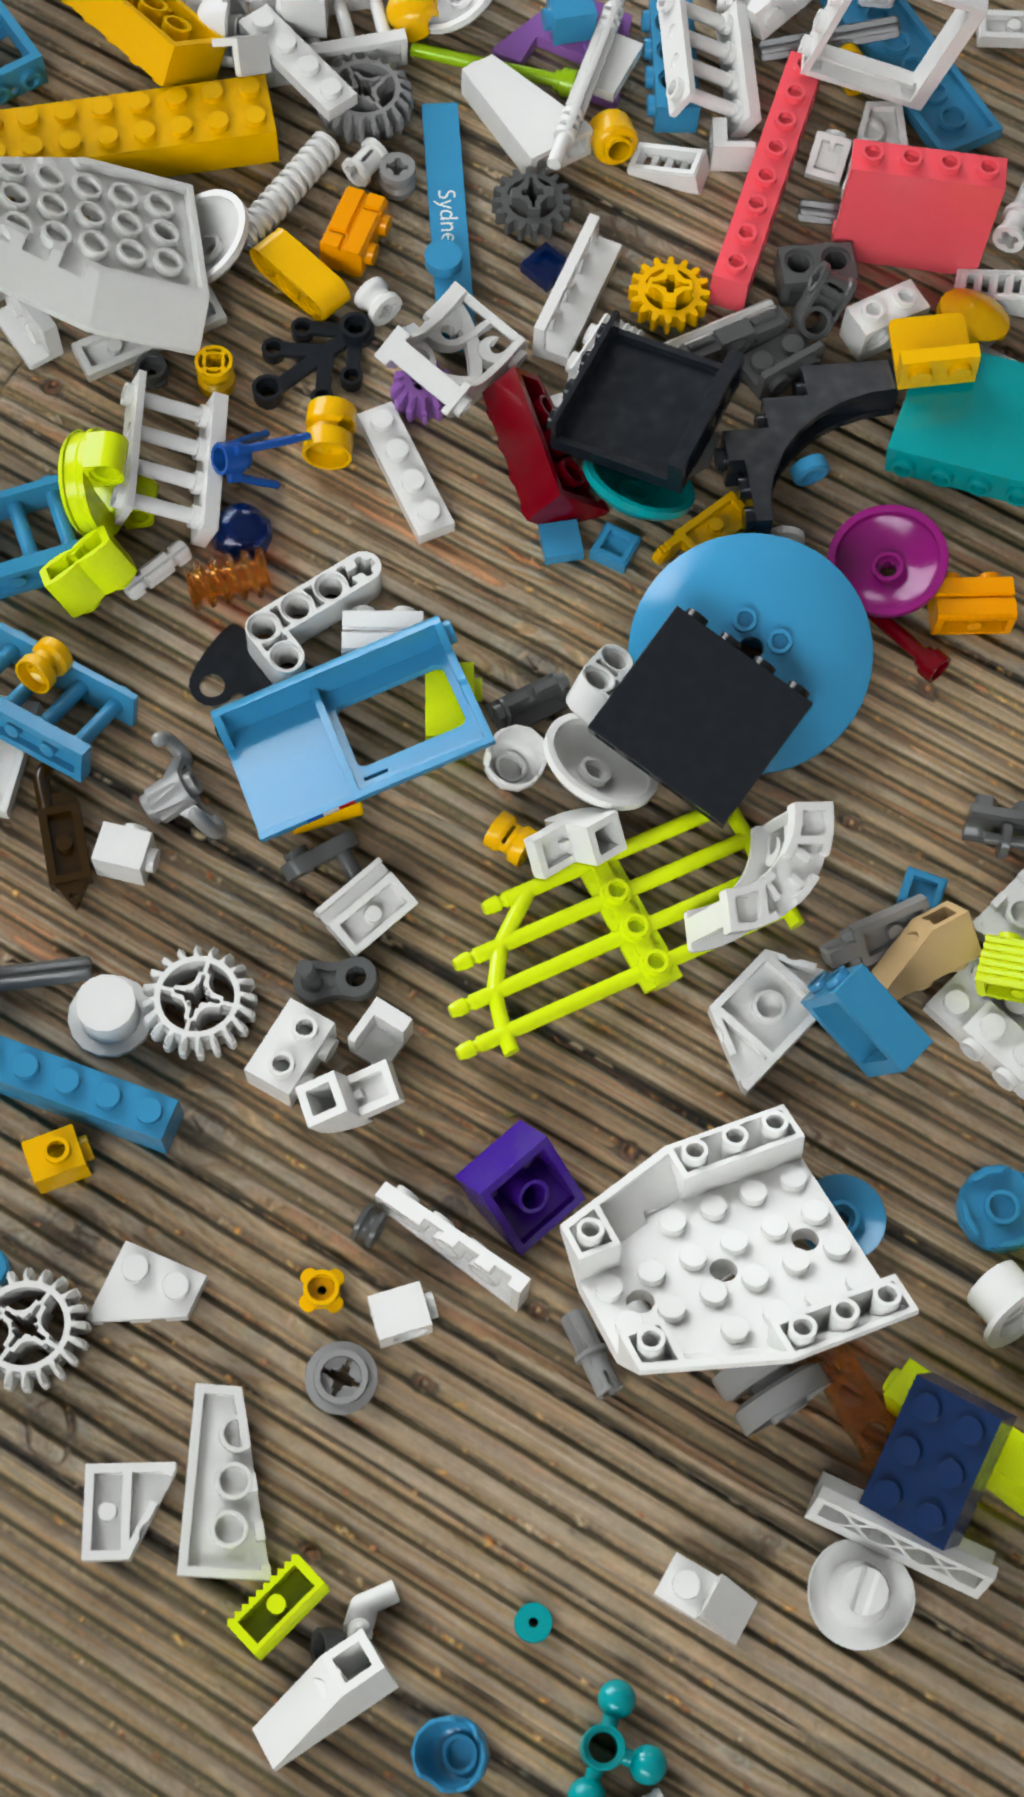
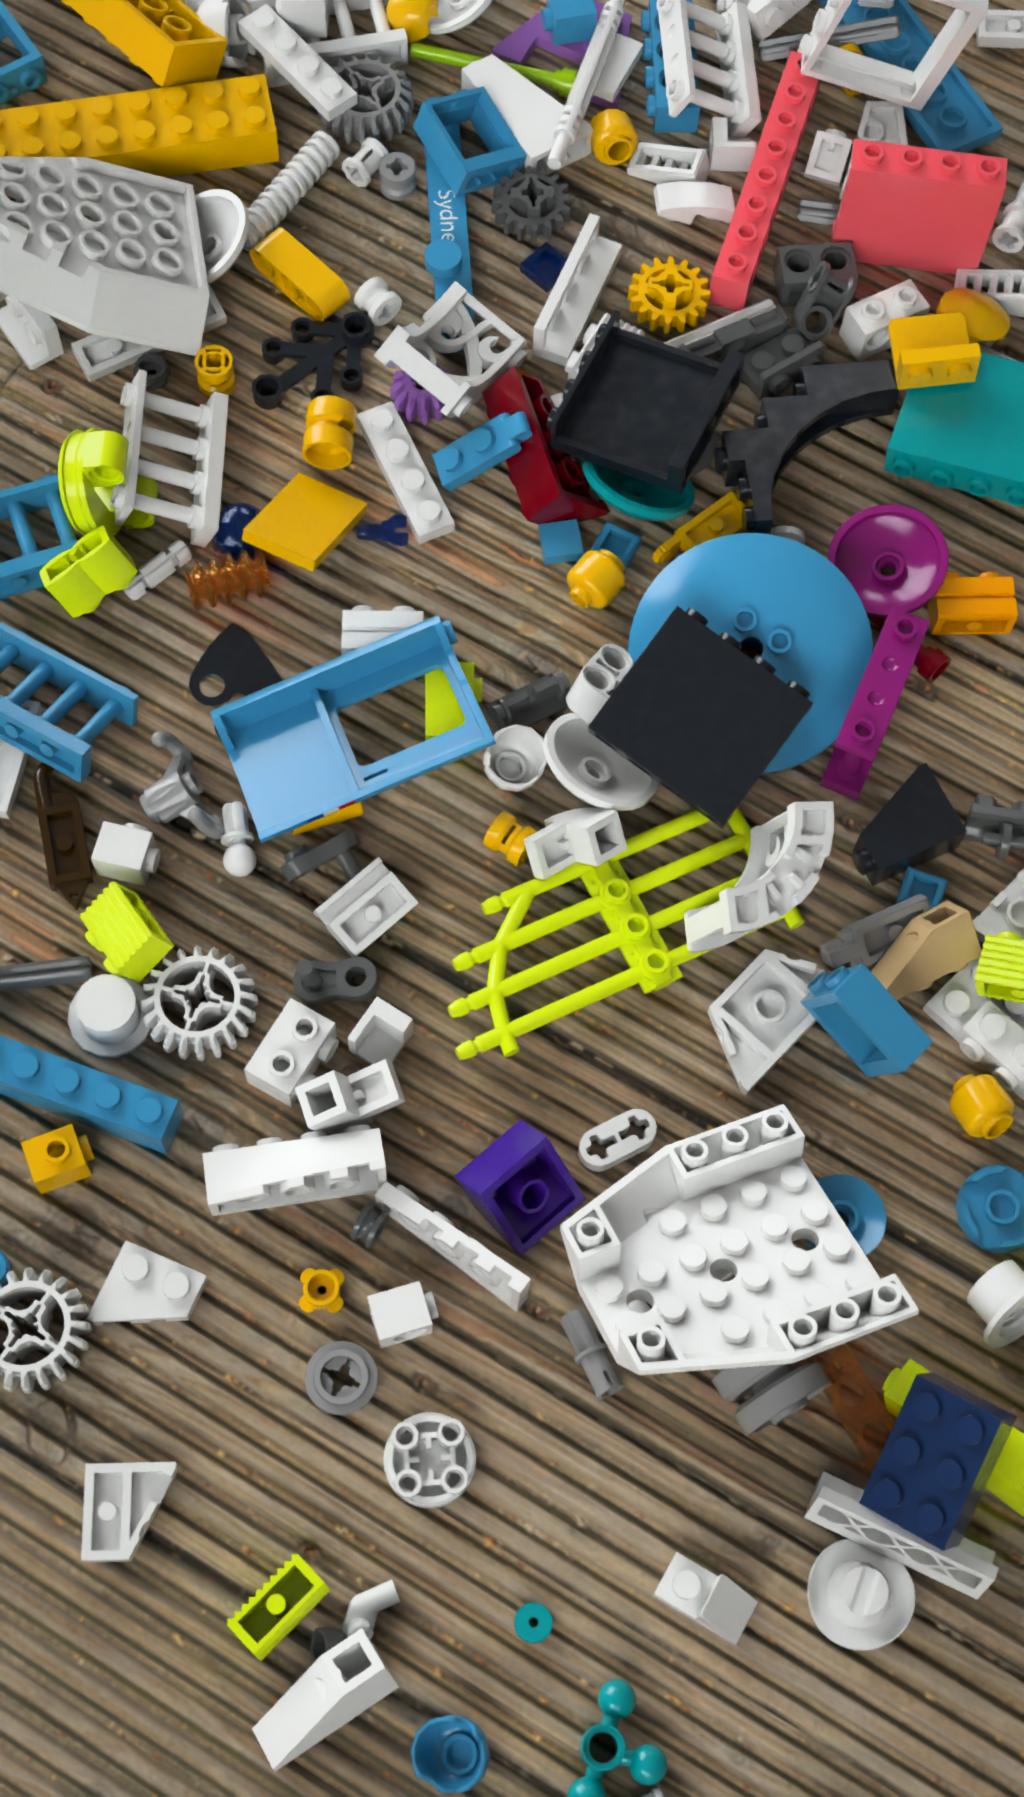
(42, 667): yellow wheel -> none
(125, 932): none -> neon yellow brick
(221, 1506): white wing -> none
(236, 456): blue plant -> none
(239, 857): none -> white axle
(249, 53): white panel -> none
(294, 1170): none -> white wedge
(304, 522): none -> yellow tile
(354, 581): white beam -> none
(355, 231): light orange brick -> none
(385, 531): none -> clear blue piece
(429, 1460): none -> white tile
(478, 171): none -> dark azure window
(481, 449): none -> dark azure hinge
(596, 579): none -> yellow head
(621, 1149): none -> white beam
(686, 199): none -> white slope
(809, 470): dark azure tile -> none
(874, 703): none -> magenta fence
(908, 829): none -> black slope
(981, 1106): none -> yellow head

